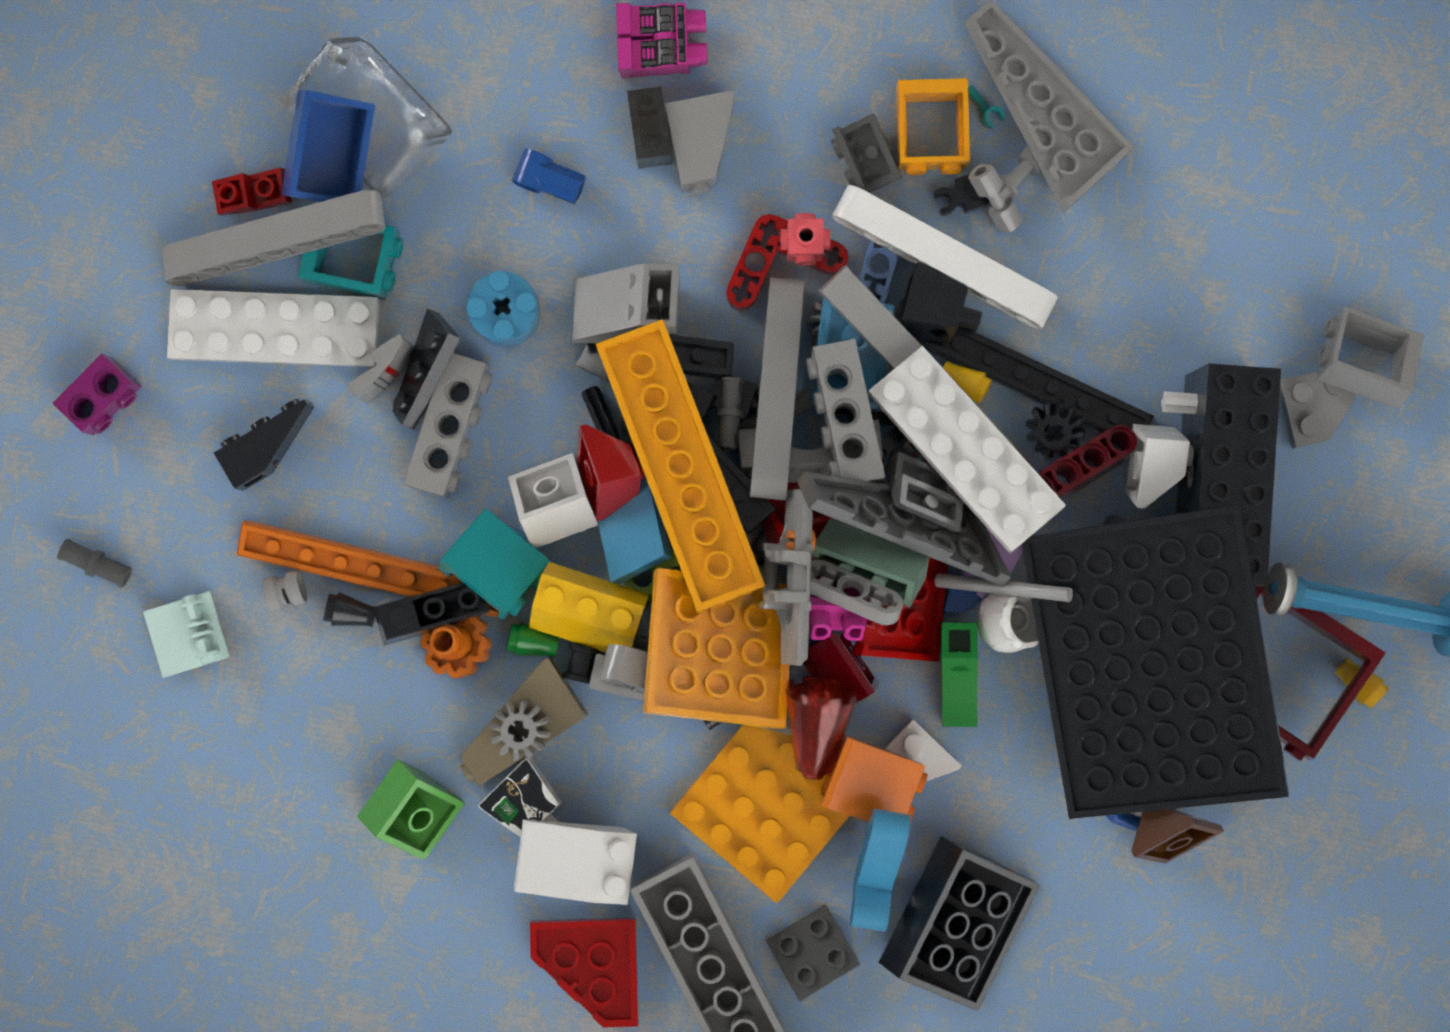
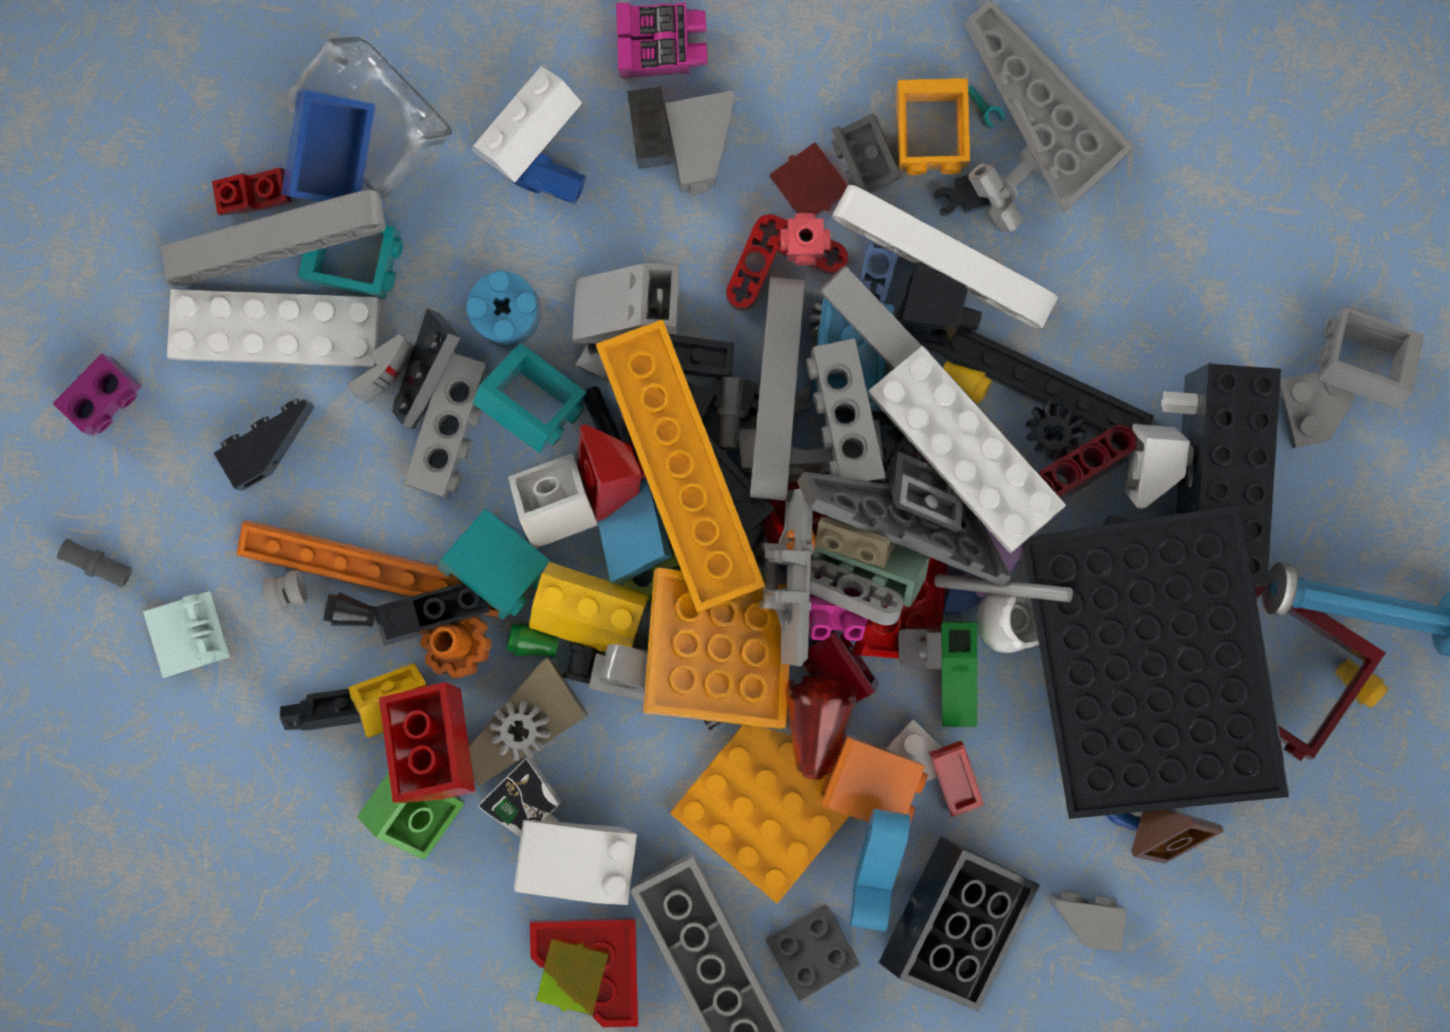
(320, 711): none -> black hinge
(367, 694): none -> yellow panel
(427, 744): none -> red slope
(513, 416): none -> teal window
(527, 124): none -> white slope
(572, 977): none -> clear neon green piece
(809, 181): none -> clear red piece
(853, 542): none -> dark tan bracket
(921, 646): none -> flat silver slope
(956, 778): none -> tile
(1095, 923): none -> light grey slope

